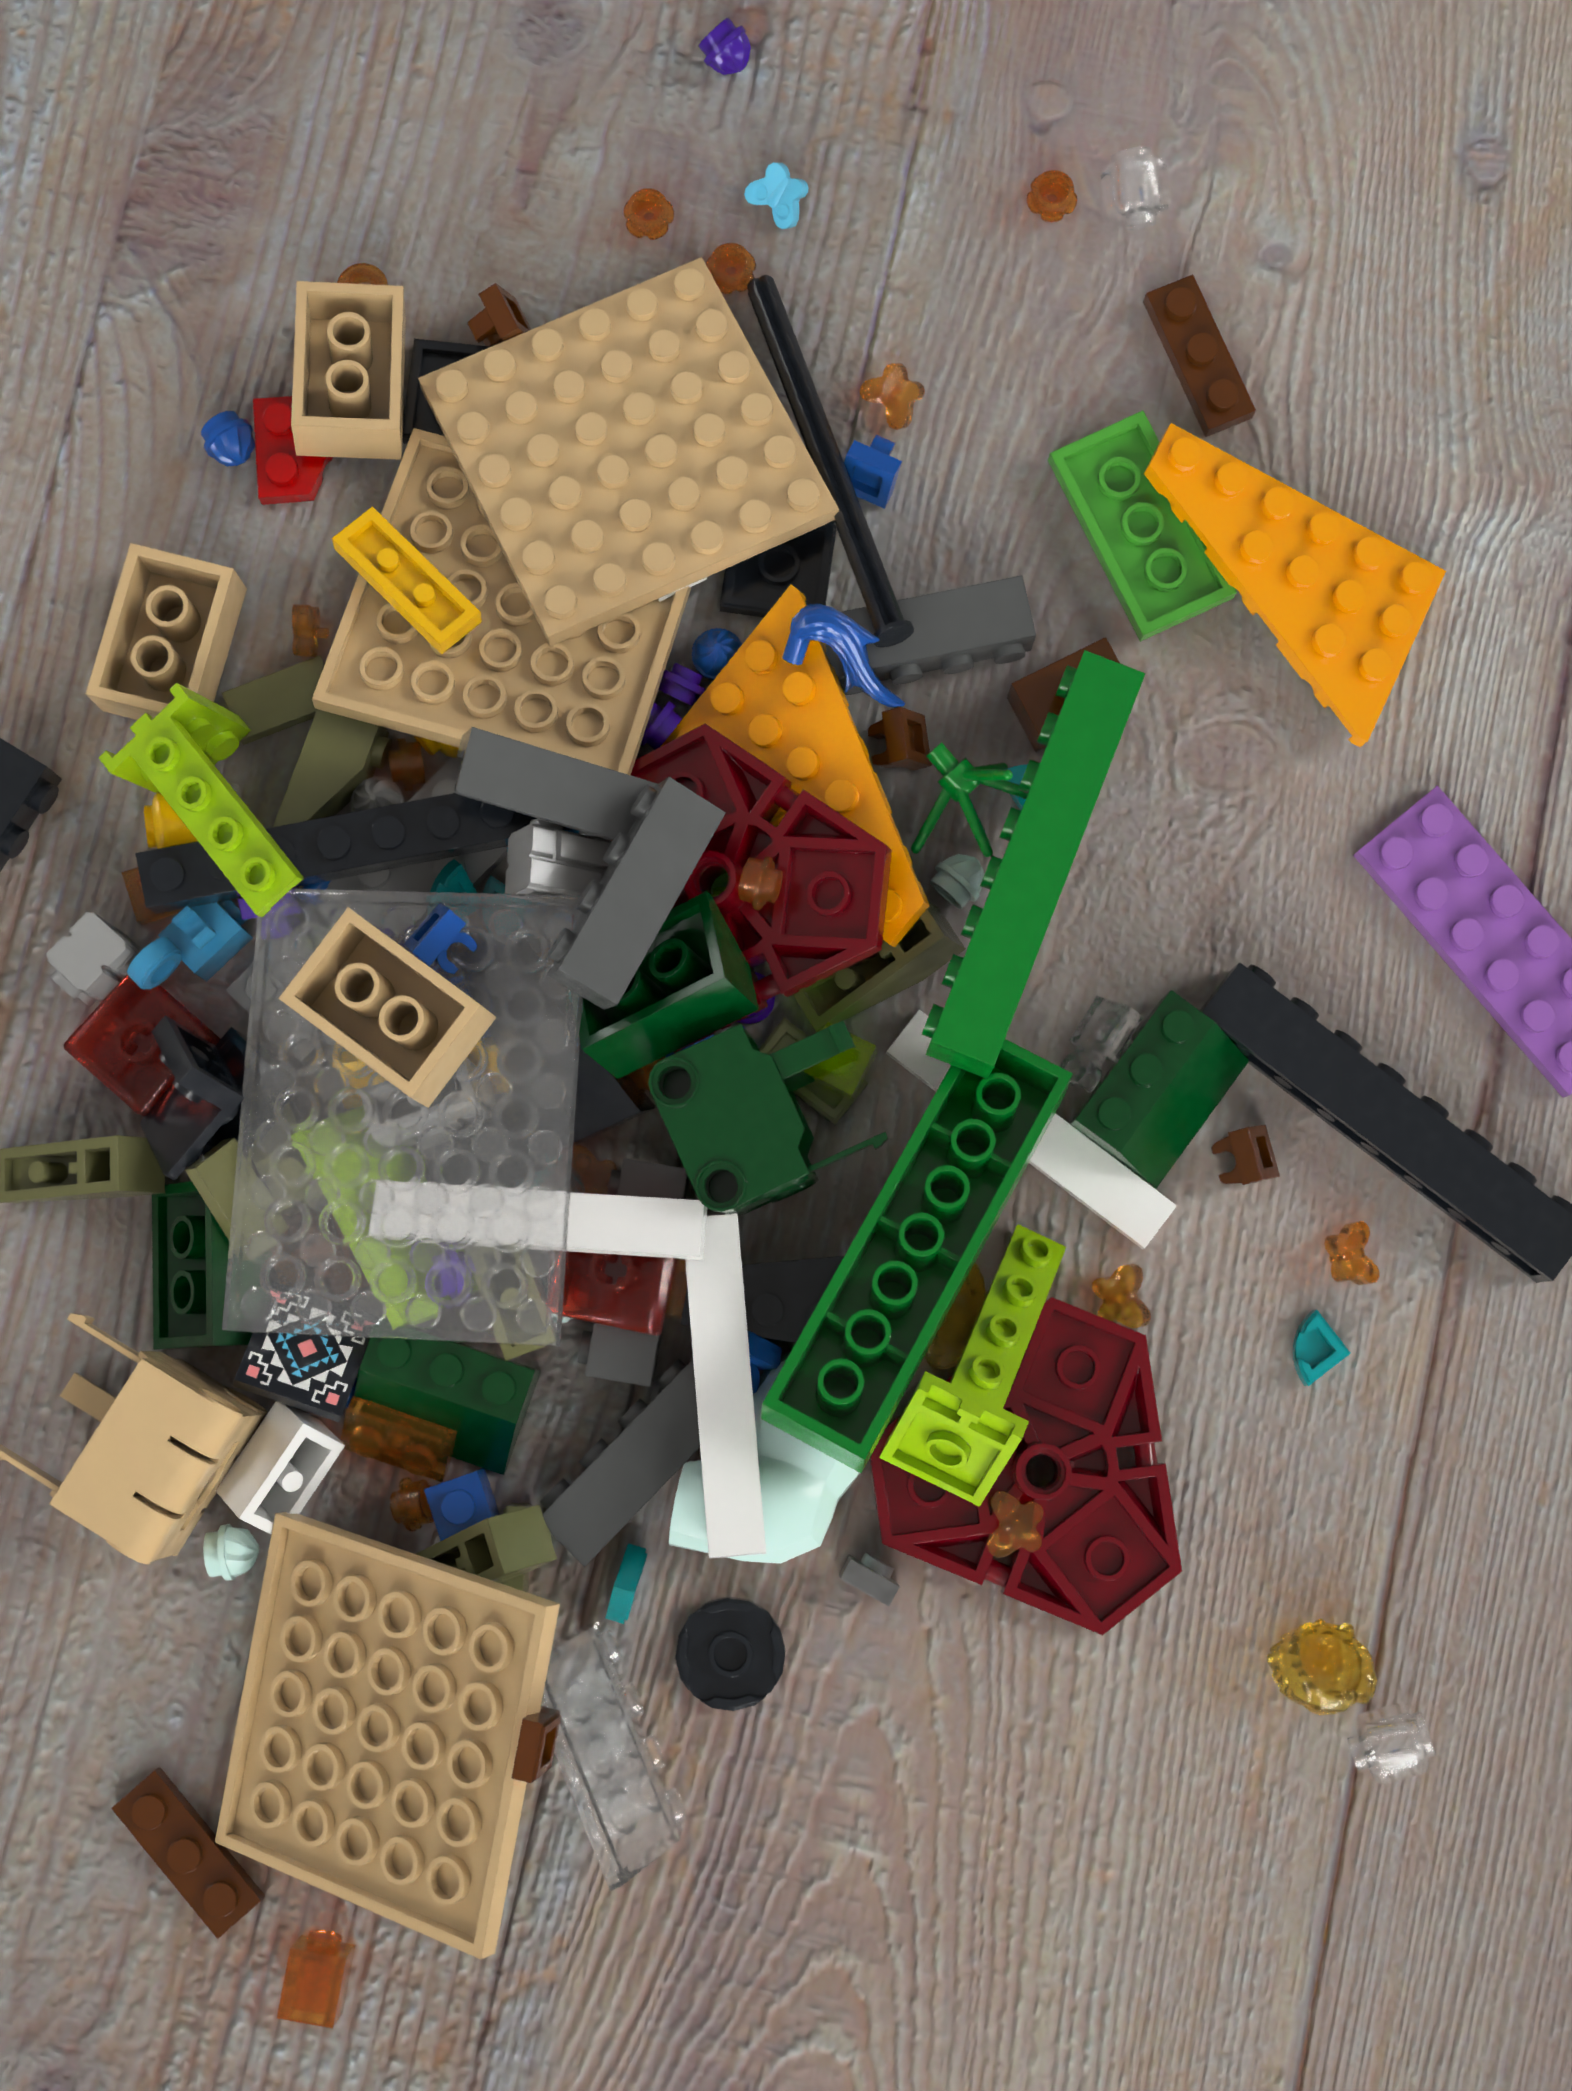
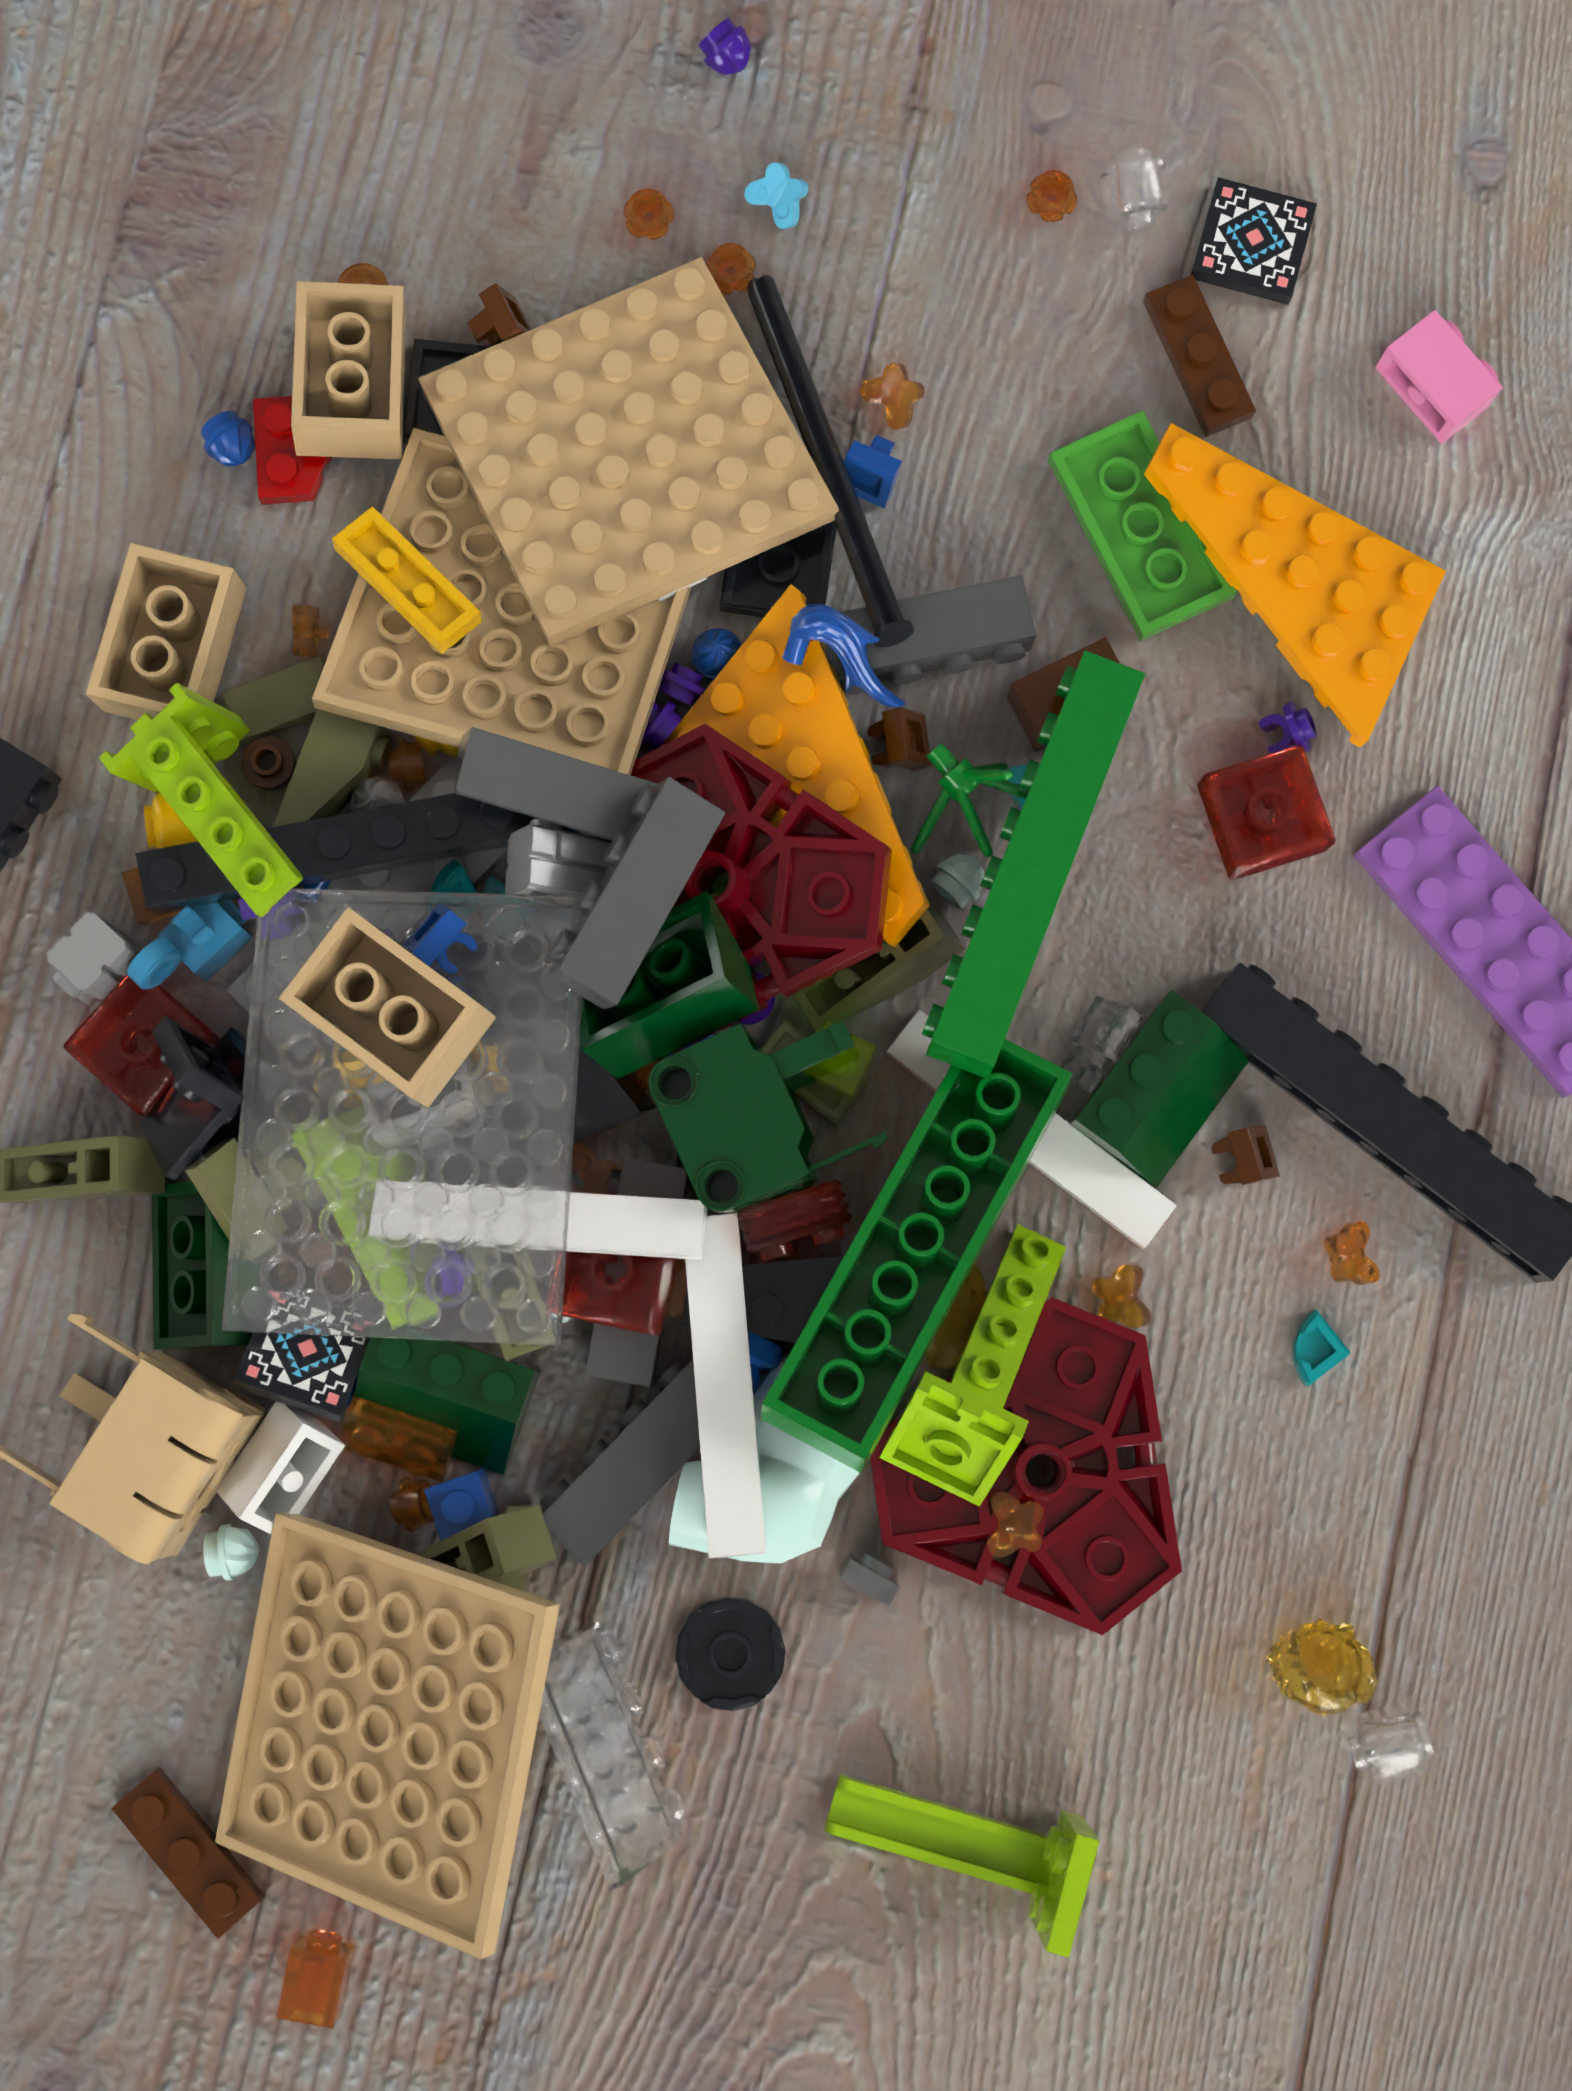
(279, 773): none -> reddish brown plate
(536, 1744): reddish brown tile -> none
(626, 1583): teal tile -> none
(760, 882): clear orange plate -> none
(793, 1218): none -> clear red brick
(1047, 1866): none -> lime bracket
(1253, 241): none -> black tile
(1279, 782): none -> clear red brick
(1297, 727): none -> dark purple plate
(1439, 376): none -> bright pink brick

